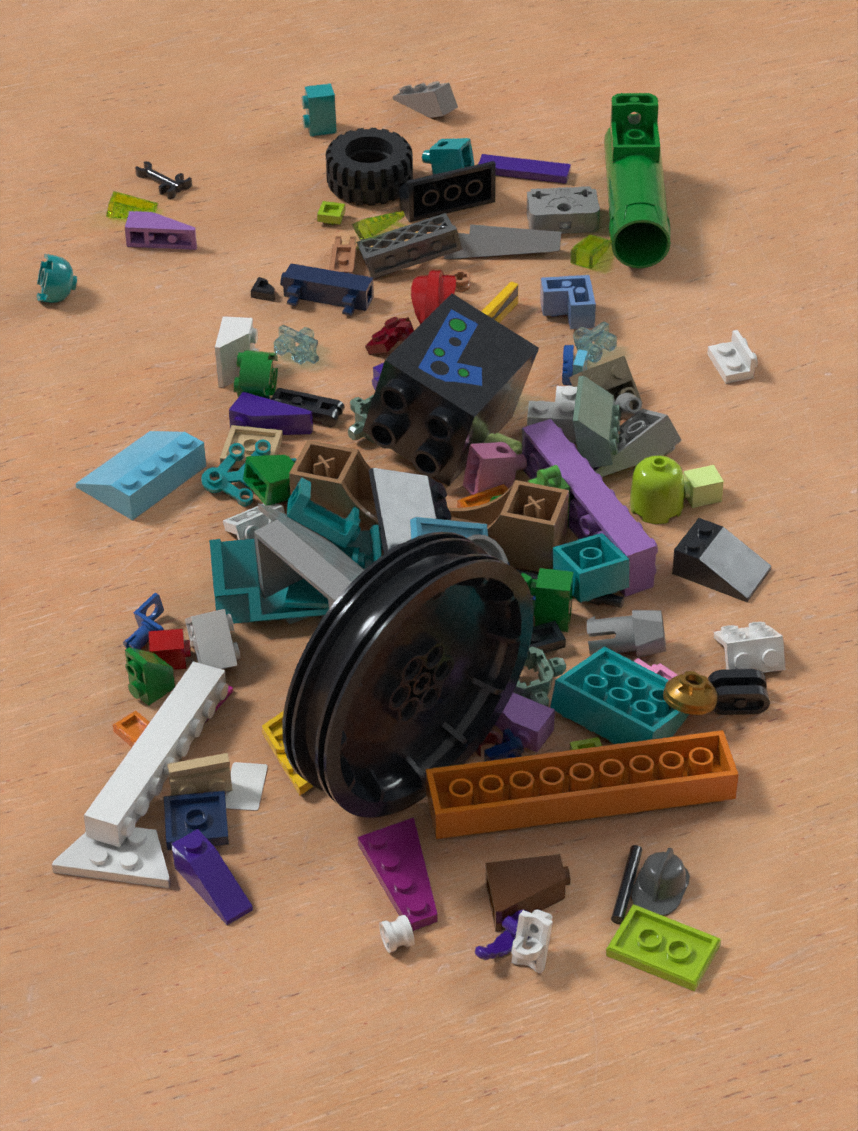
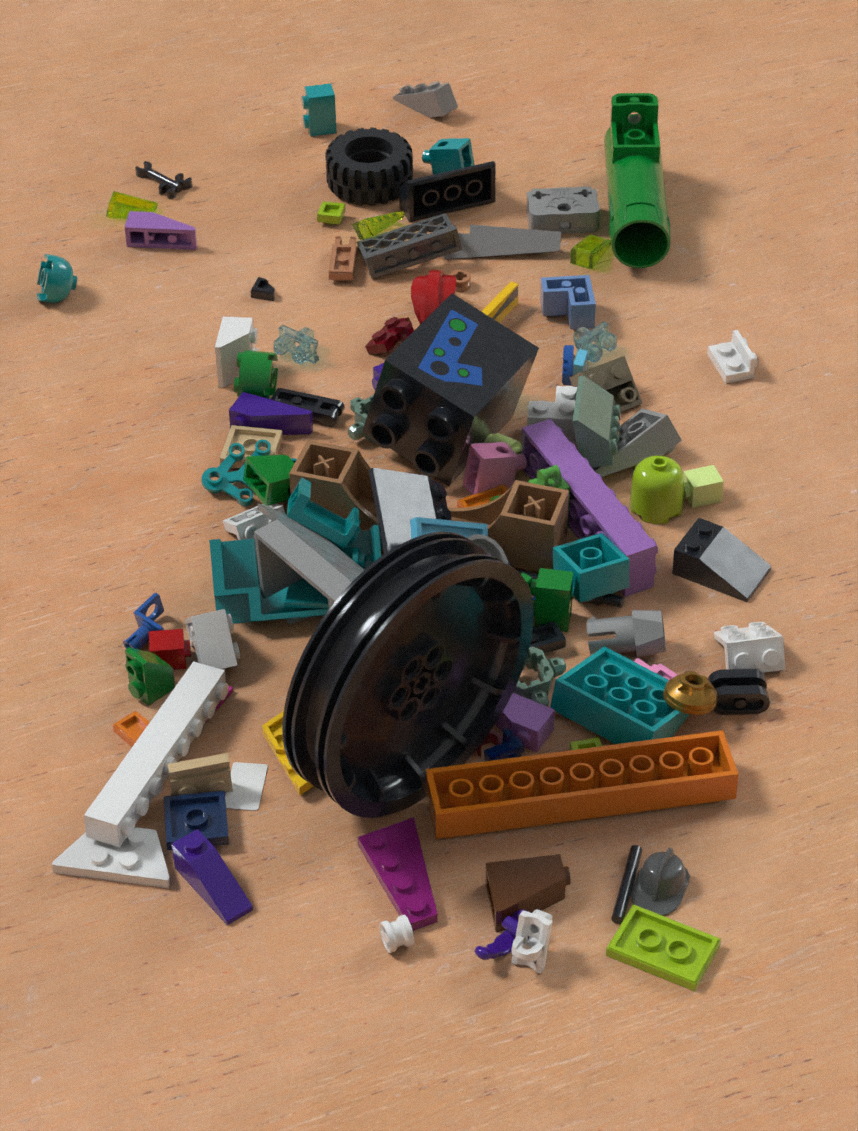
(145, 471): medium azure slope -> none
(327, 287): dark blue brick -> none
(529, 168): dark purple tile -> none
(624, 400): light grey cone -> none

